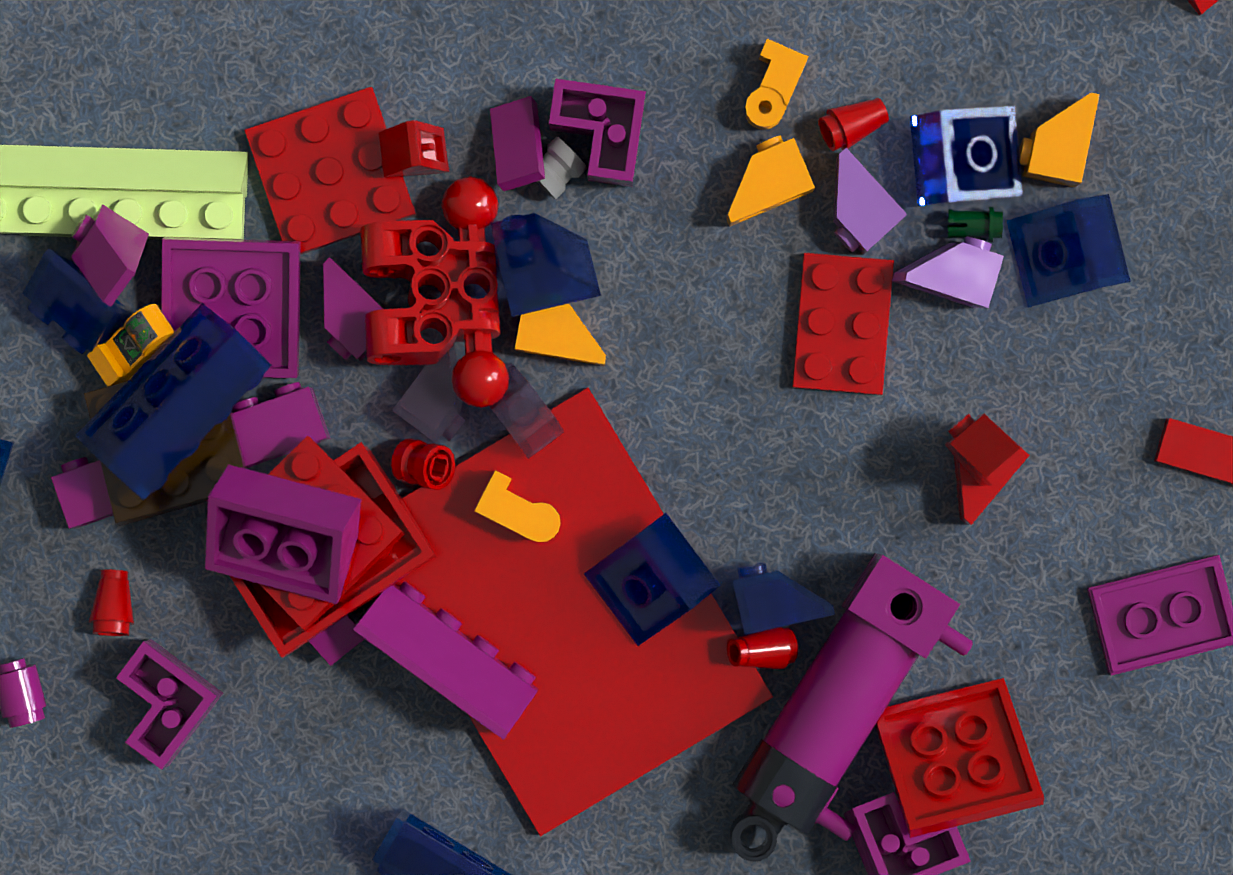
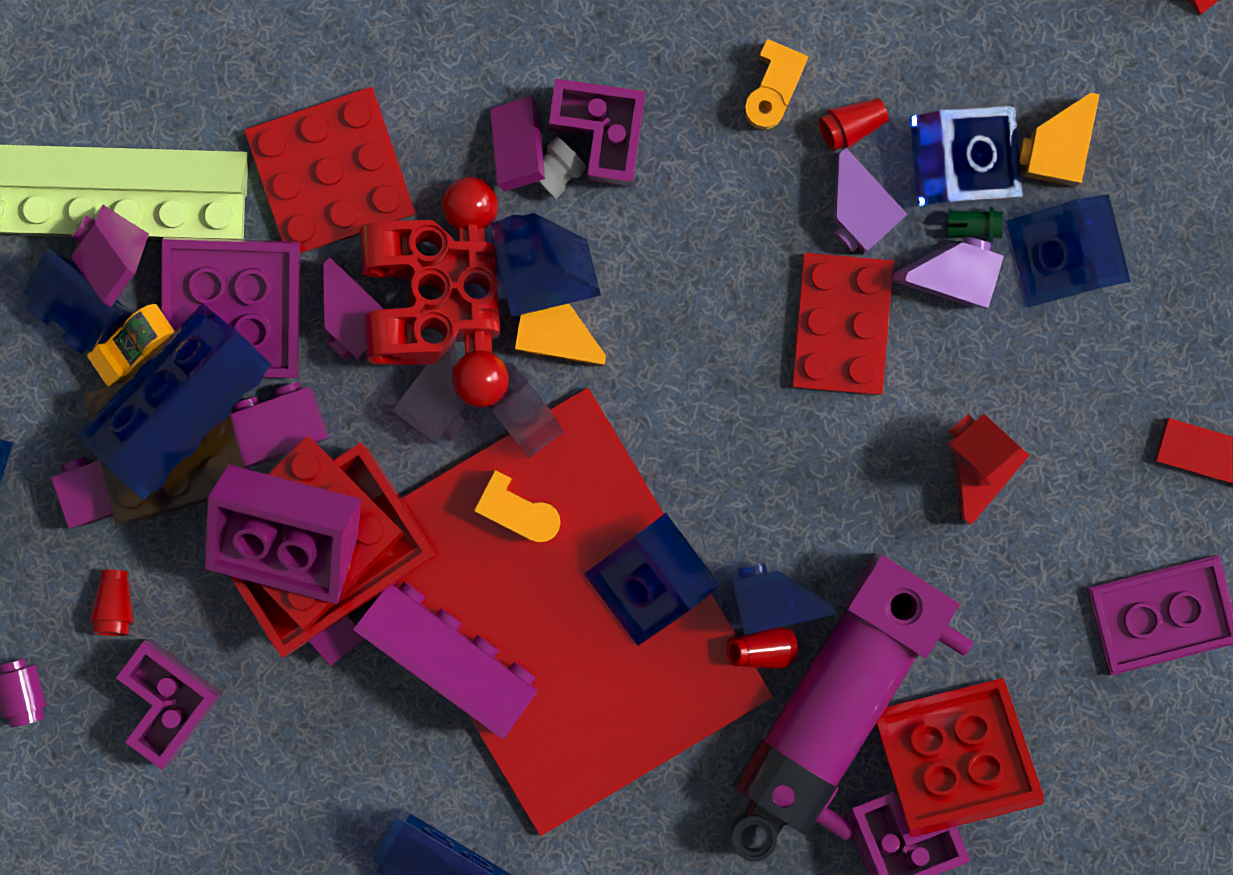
(413, 149): red slope -> none
(423, 463): red wheel -> none
(770, 180): light orange slope -> none

